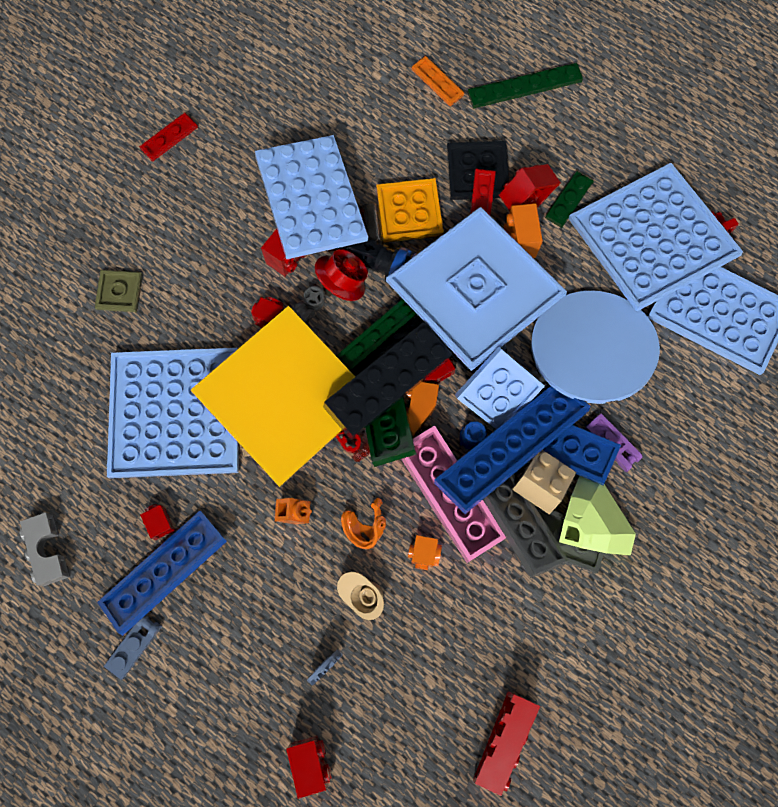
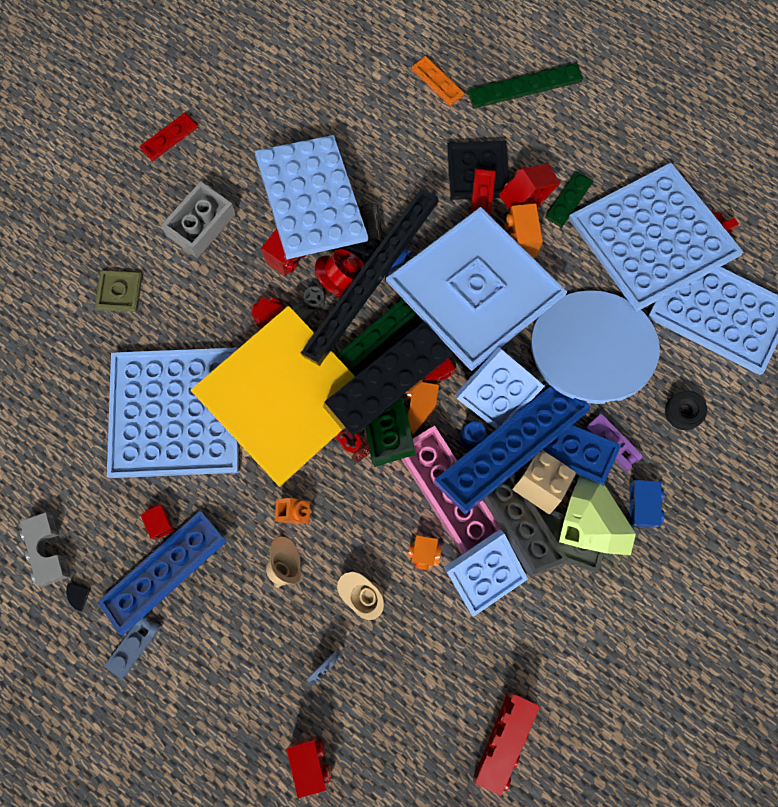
(77, 596): none -> black tile
(198, 219): none -> light grey brick
(283, 563): none -> tan piece
(353, 528): orange helmet -> none
(369, 277): none -> black plate
(409, 210): light orange plate -> none
(486, 572): none -> light blue plate
(646, 504): none -> blue brick
(694, 402): none -> black tyre

